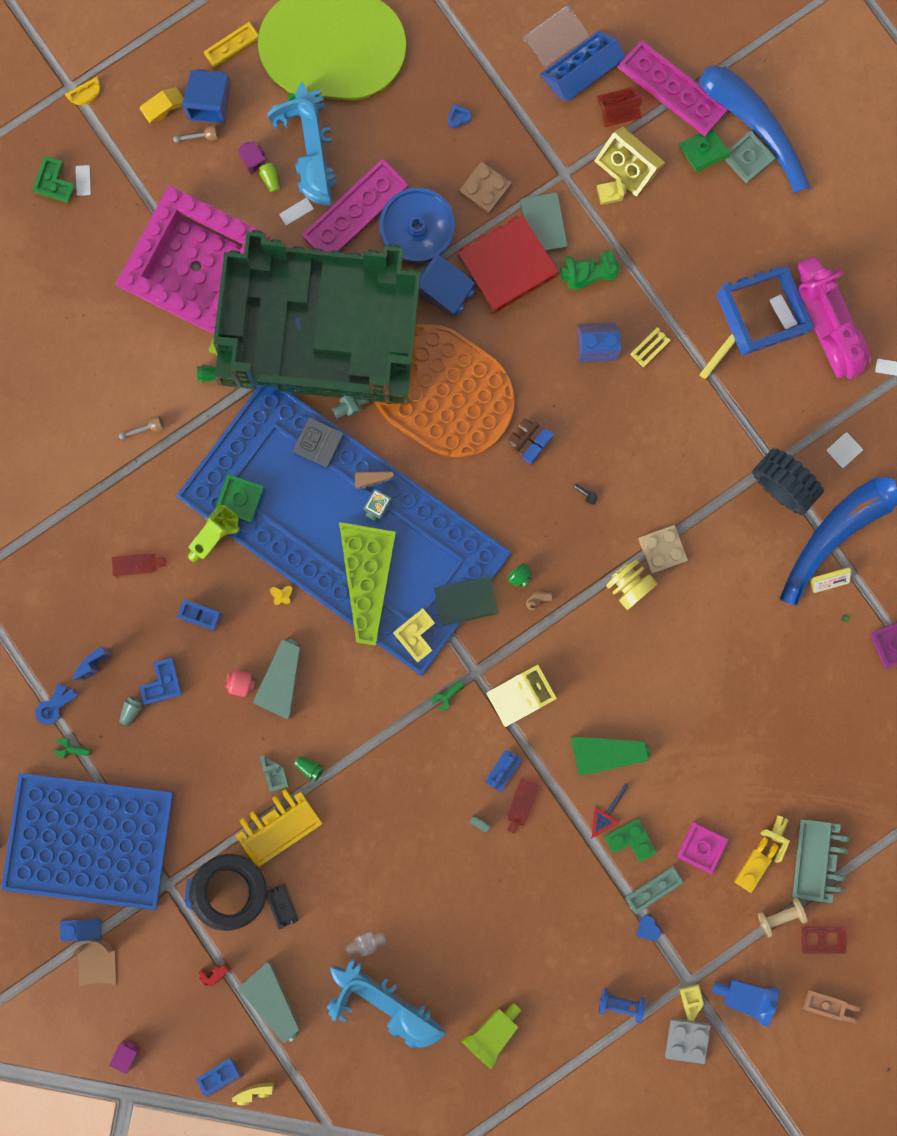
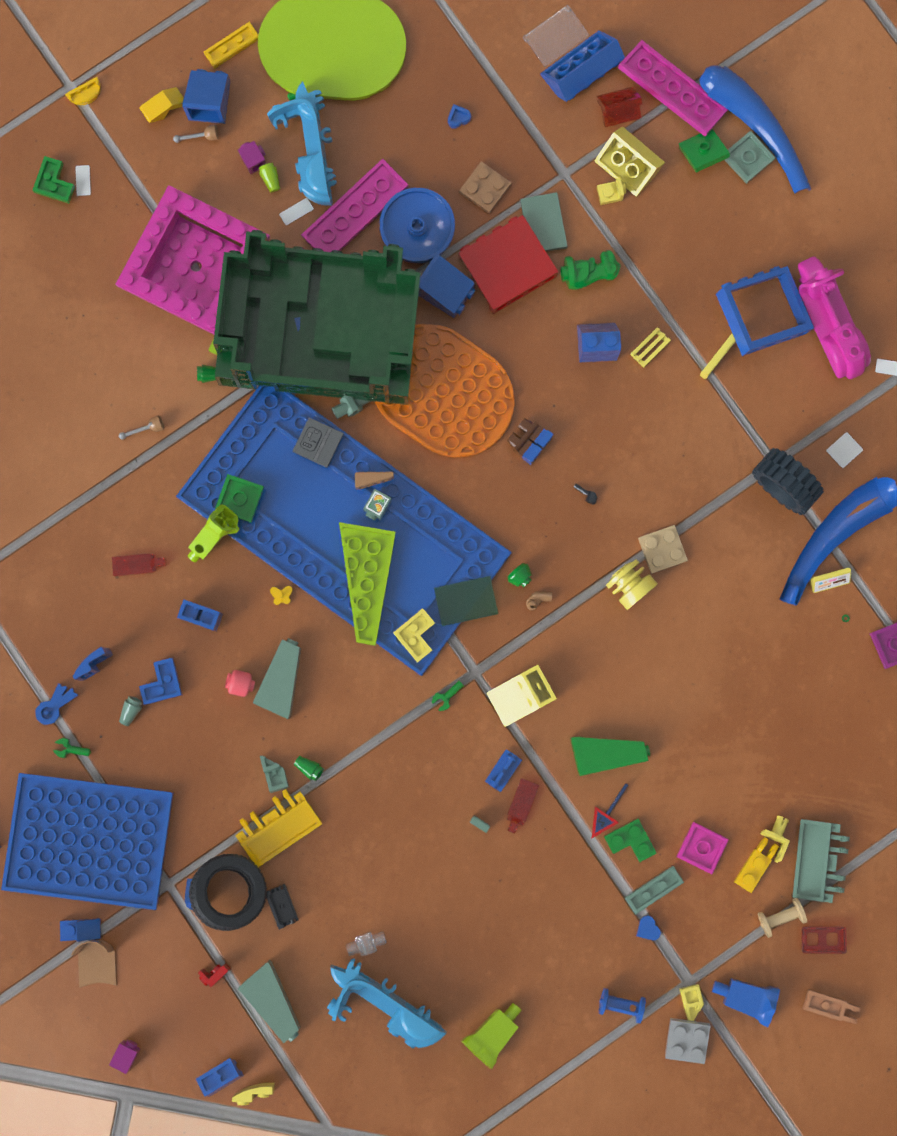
(783, 311): white sticker -> none

